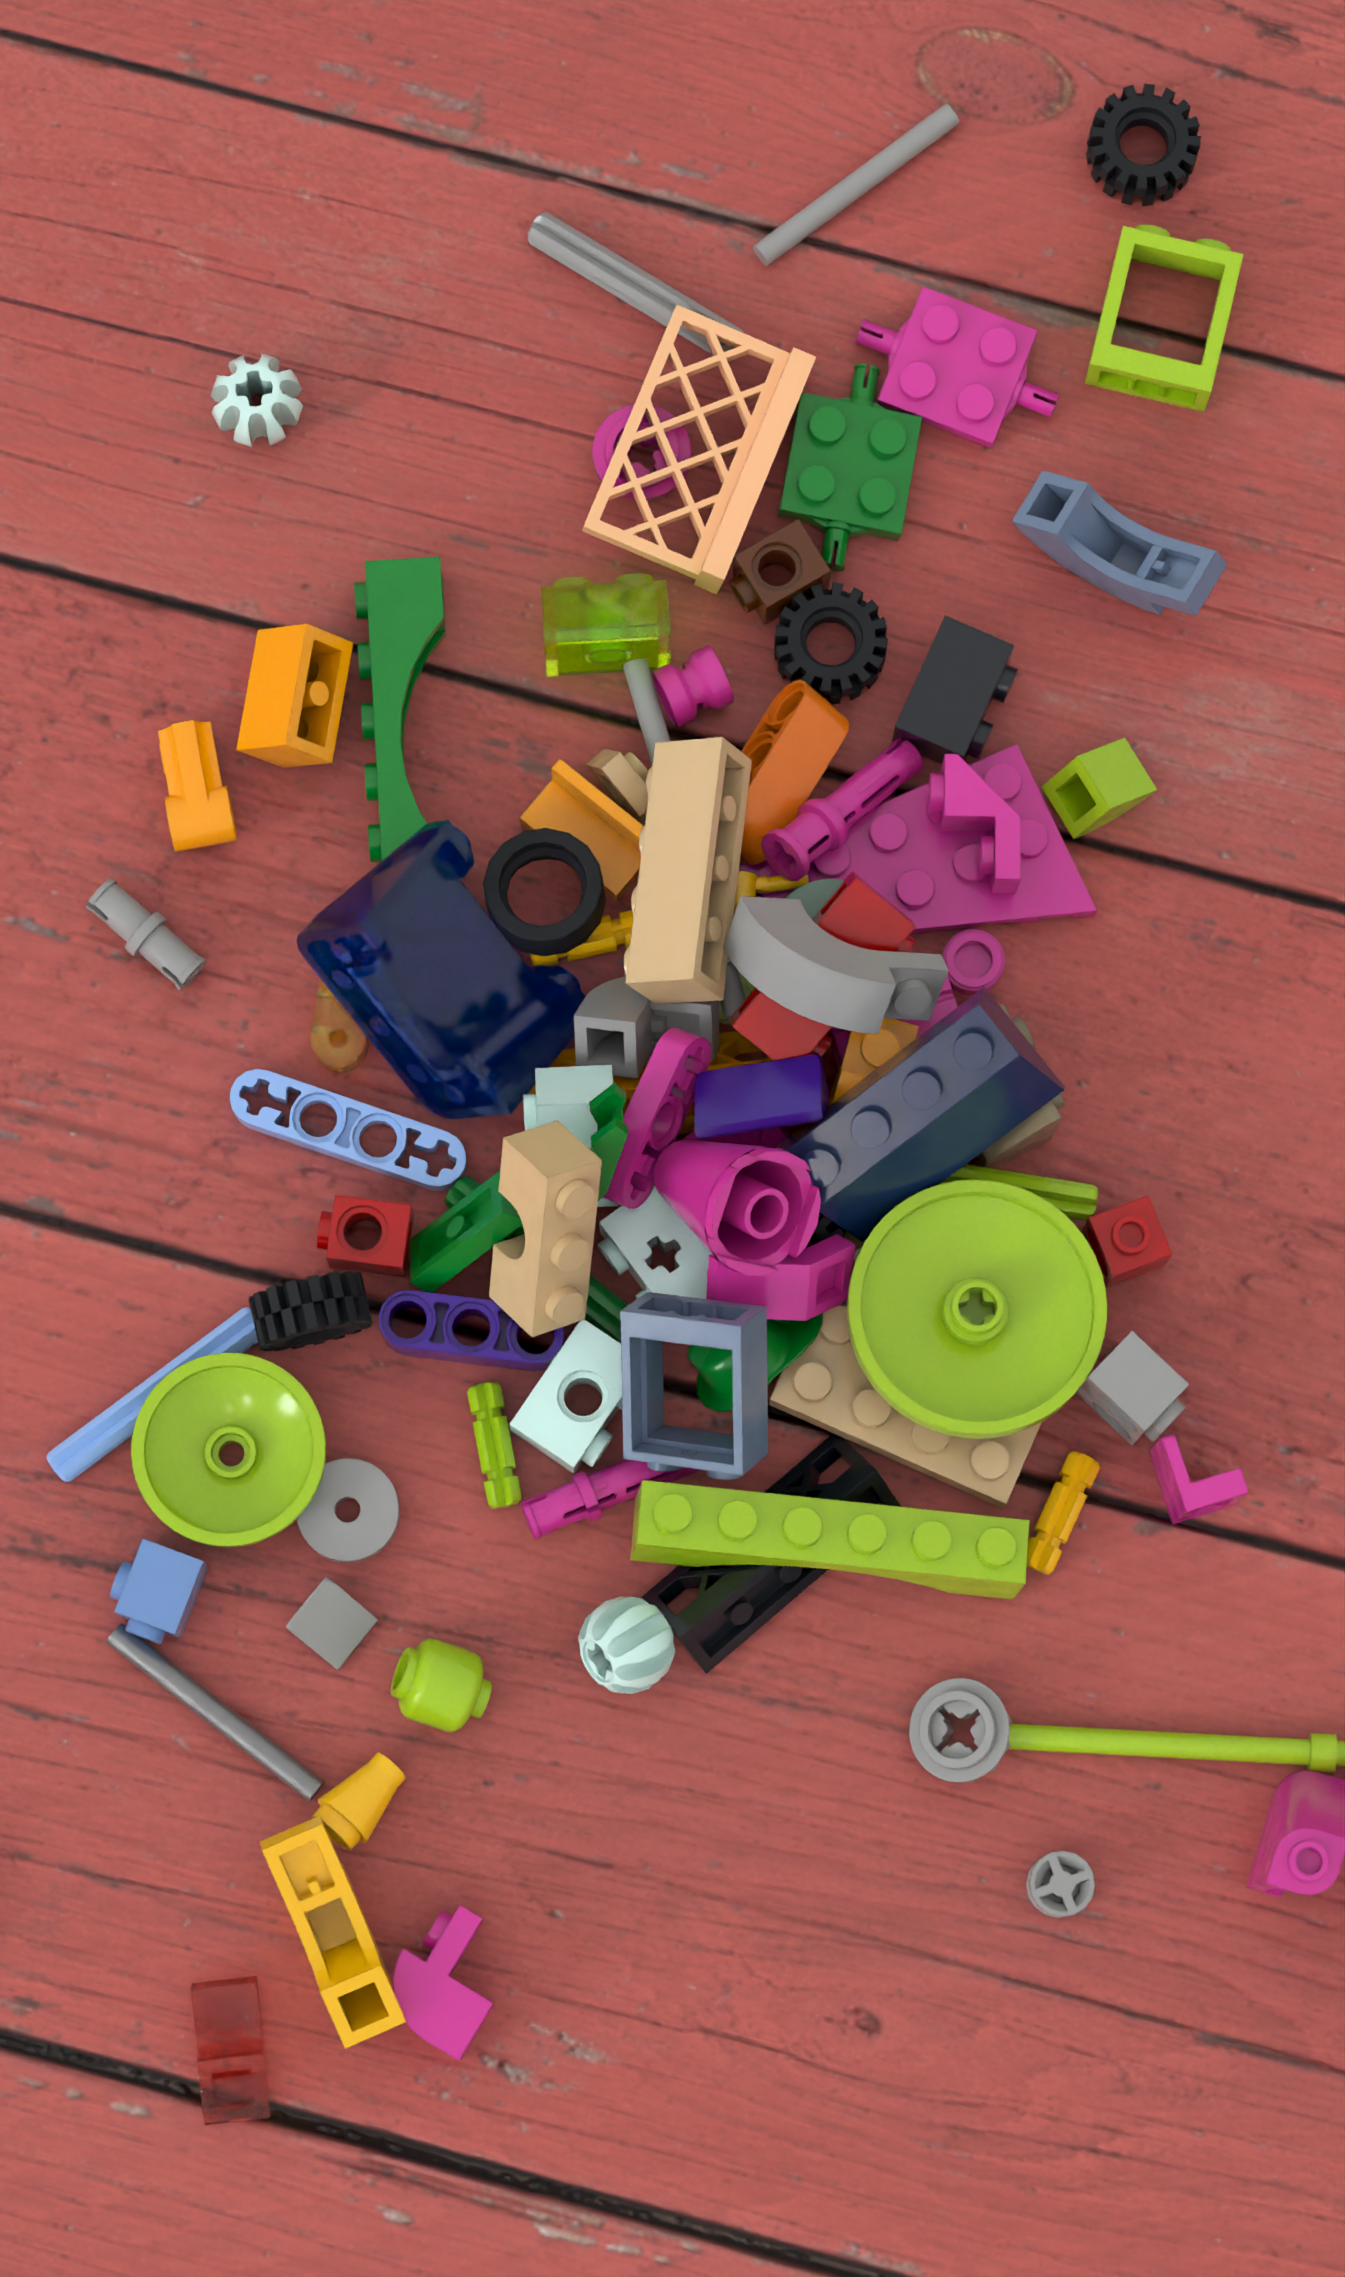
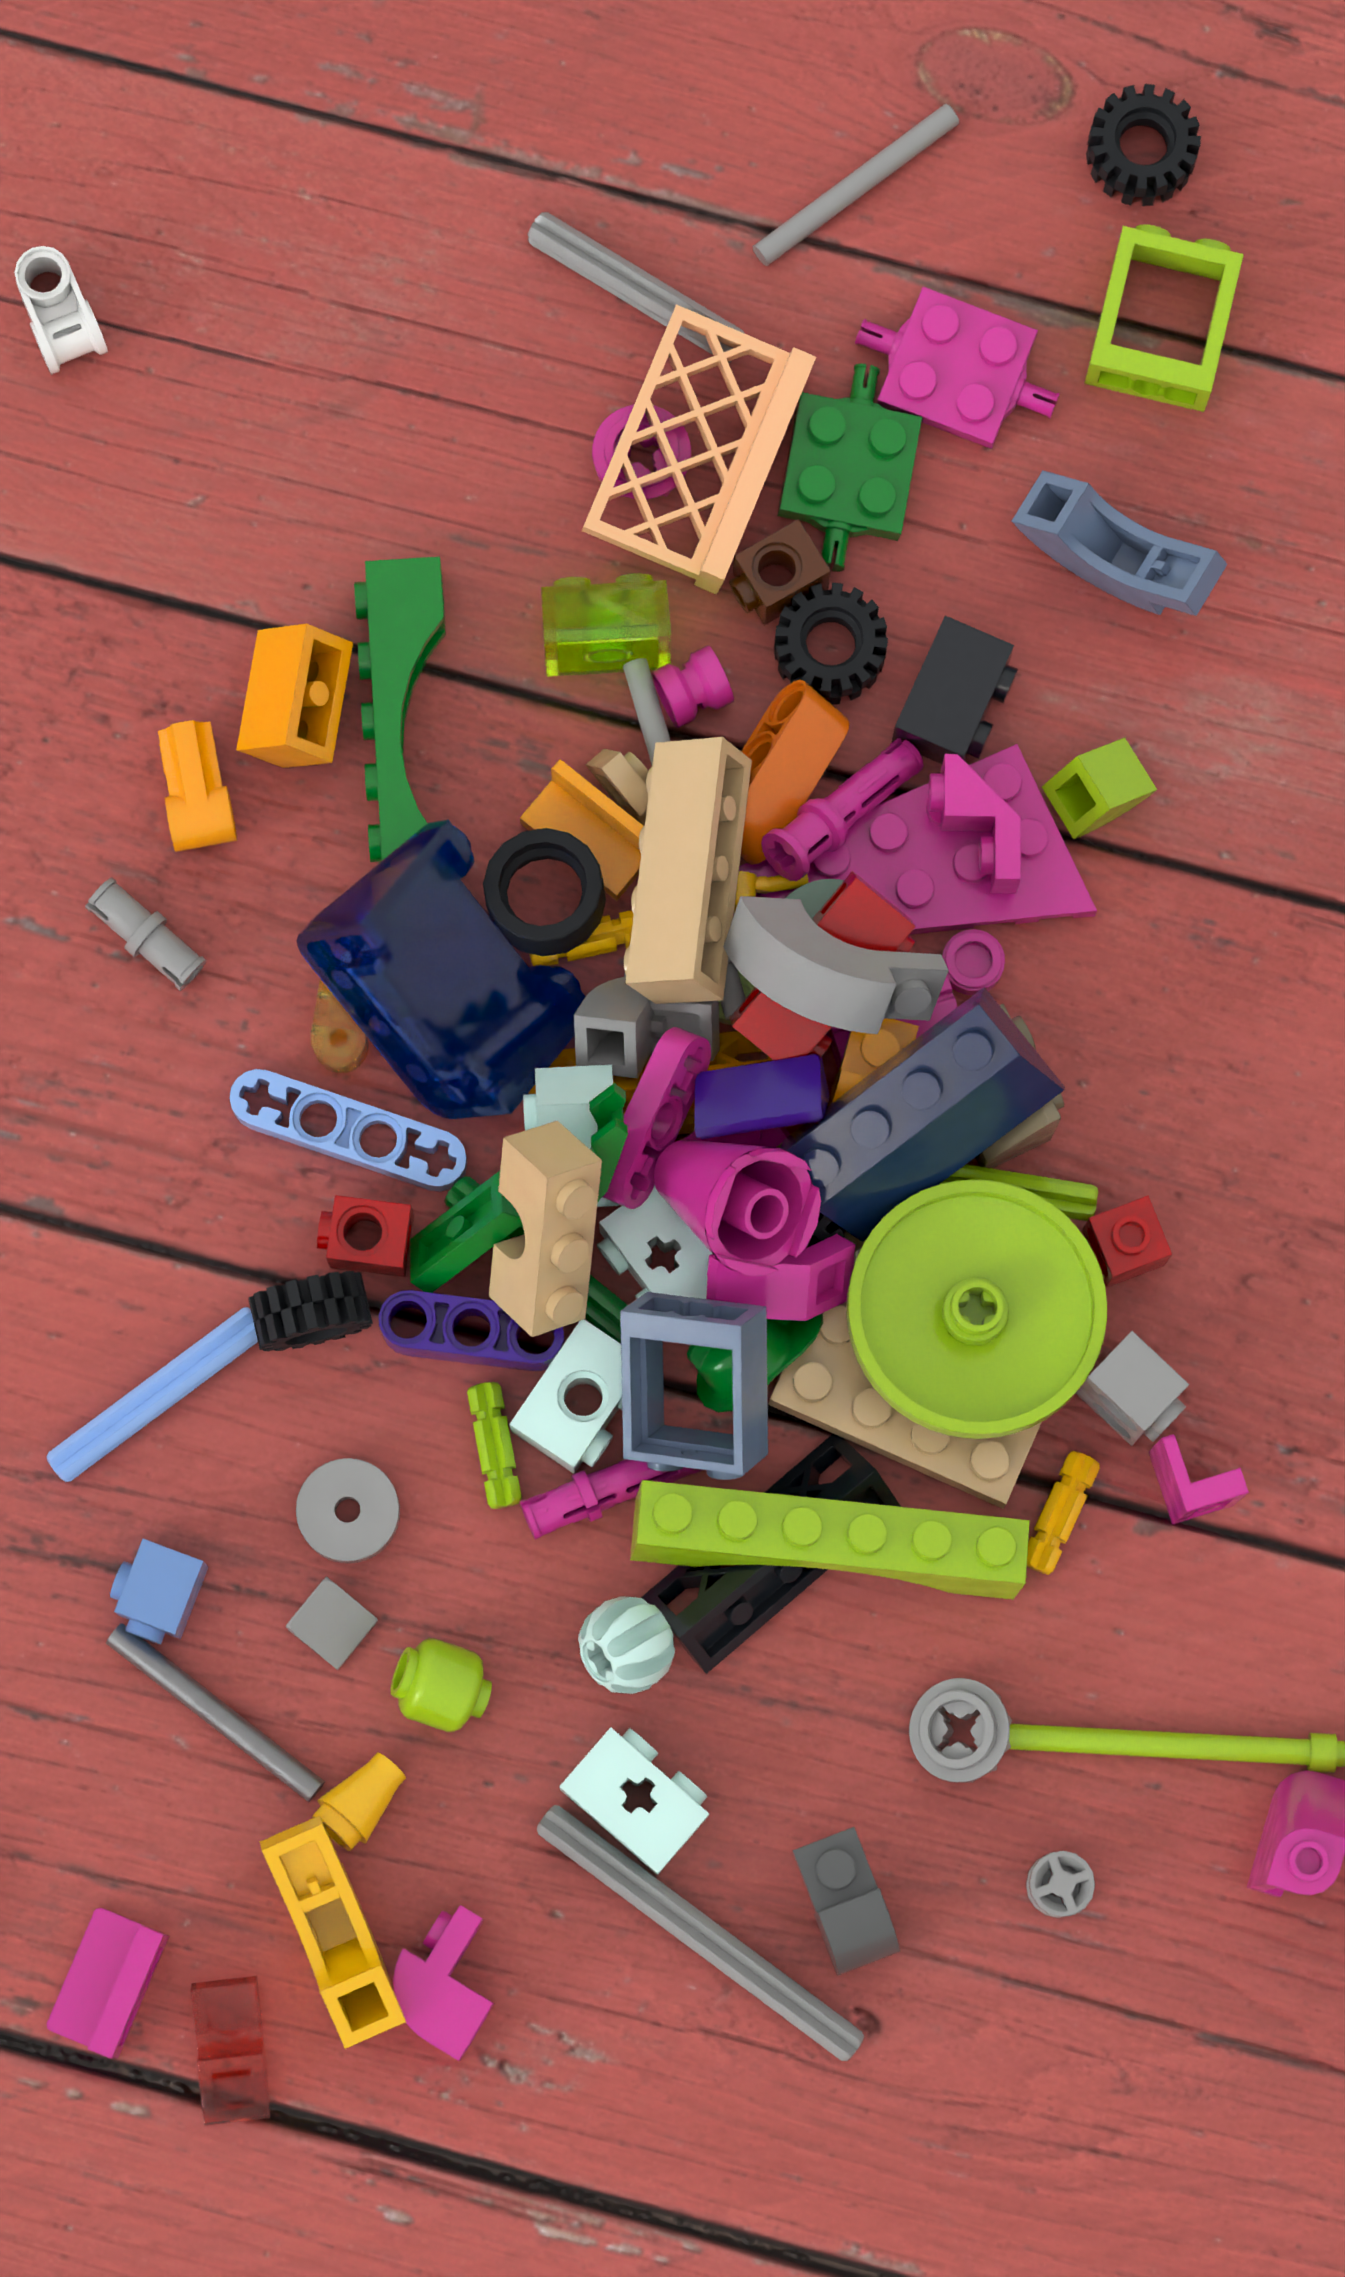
(60, 317): none -> white piece
(107, 1982): none -> dark pink panel
(219, 1404): lime dish -> none
(235, 397): light aqua piece -> none
(597, 1790): none -> light aqua brick
(700, 1933): none -> light grey axle
(846, 1901): none -> dark grey brick

